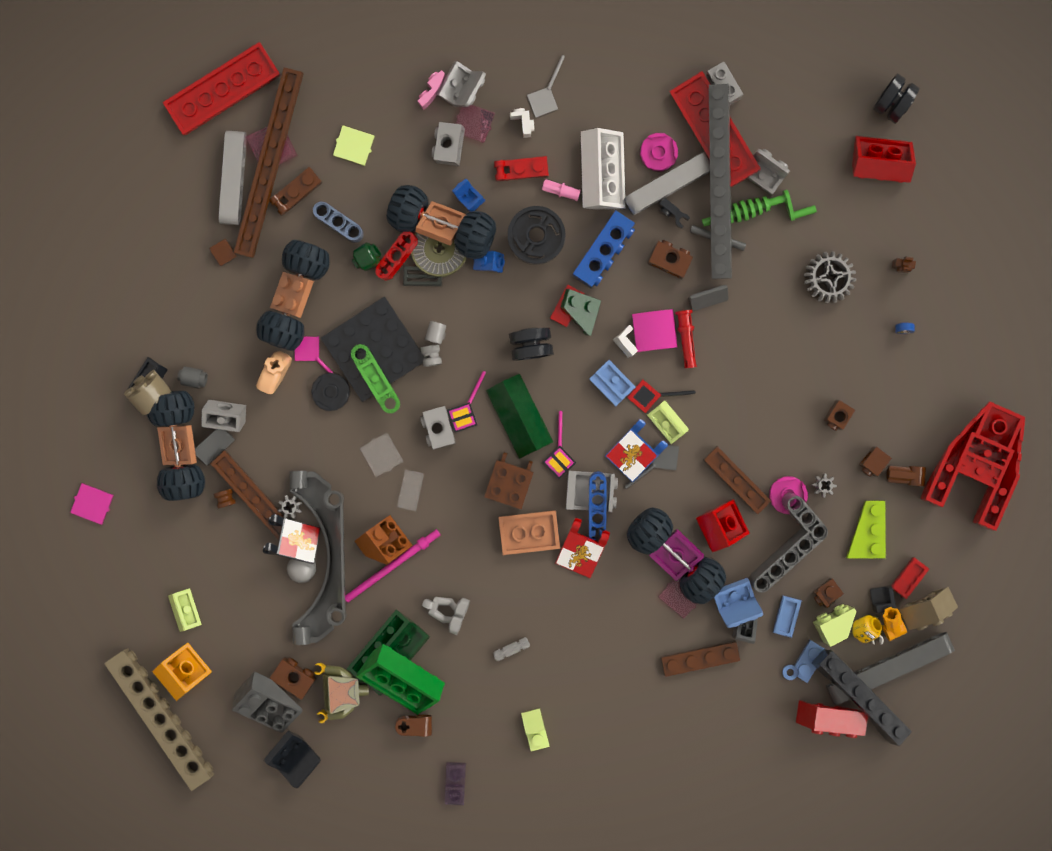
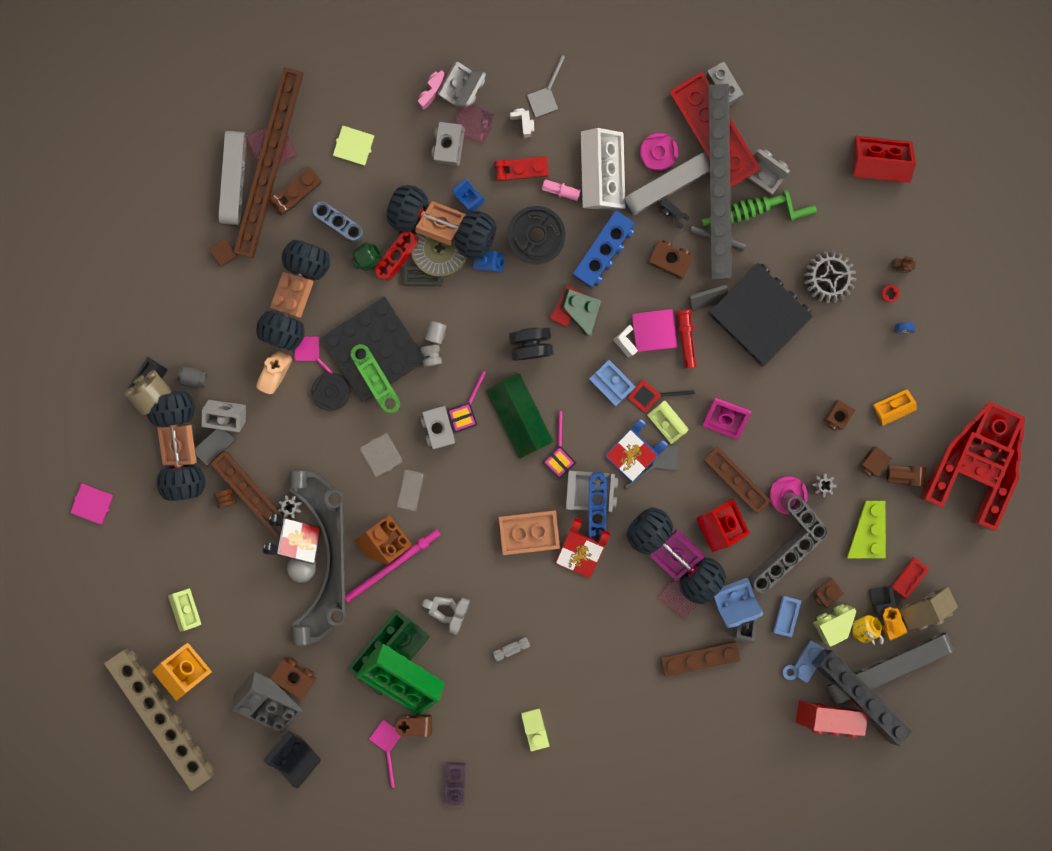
(221, 88): red plate -> none
(340, 692): torso -> none
(386, 737): none -> dark pink piece
(509, 483): reddish brown container -> none
(726, 418): none -> dark pink slope
(761, 314): none -> black panel
(894, 289): none -> red bush
(895, 407): none -> light orange slope
(898, 100): black wheel -> none

